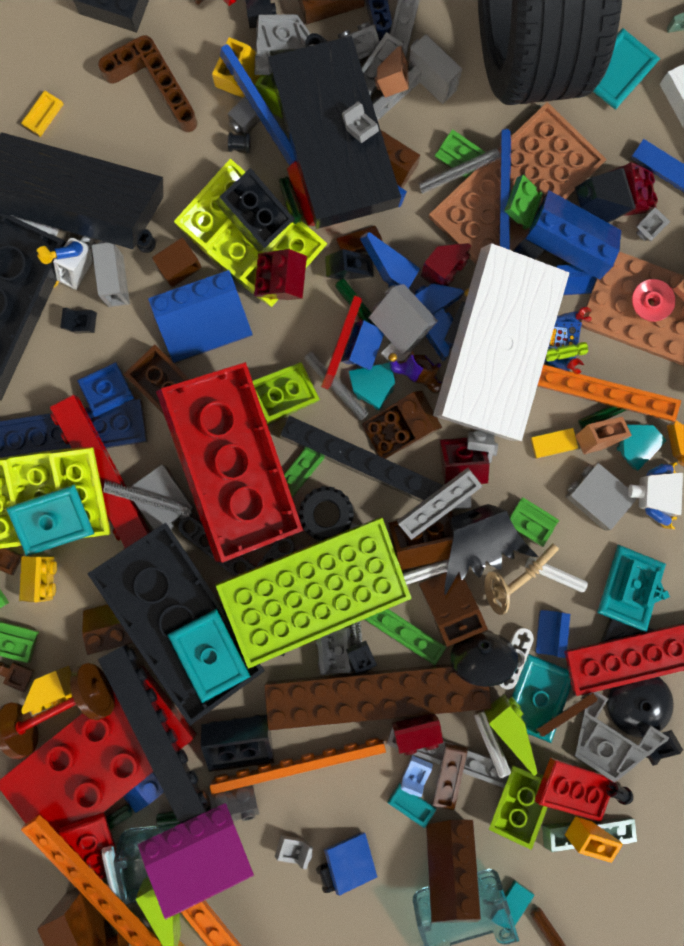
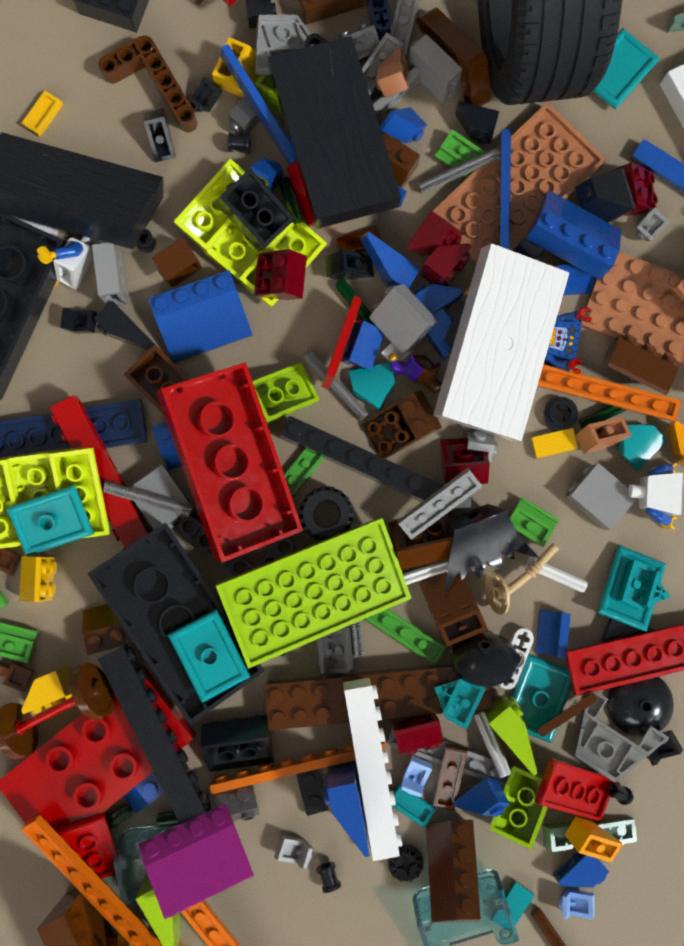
(105, 389): blue tile -> none
(108, 857): white axle -> none
(121, 327): none -> black slope
(159, 135): none -> black slope
(166, 446): none -> blue slope
(205, 95): none -> black bracket
(268, 172): none -> blue slope
(312, 792): none -> black plate
(344, 798): none -> blue slope
(350, 863): blue tile -> none
(358, 123): light grey bracket -> none
(361, 657): black bracket -> none
(371, 768): none -> white brick
(404, 125): none -> blue slope
(412, 855): none -> black gear
(432, 233): none -> dark red slope
(459, 701): none -> teal slope
(463, 51): none -> reddish brown beam
(477, 121): none -> black slope
(484, 799): none -> blue slope
(523, 202): bright green plate -> none
(563, 404): none -> black gear
(567, 351): lime axle -> none
(577, 904): none -> light blue bracket
(581, 872): none -> blue slope
(642, 363): none -> reddish brown slope
(661, 295): coral dish -> none

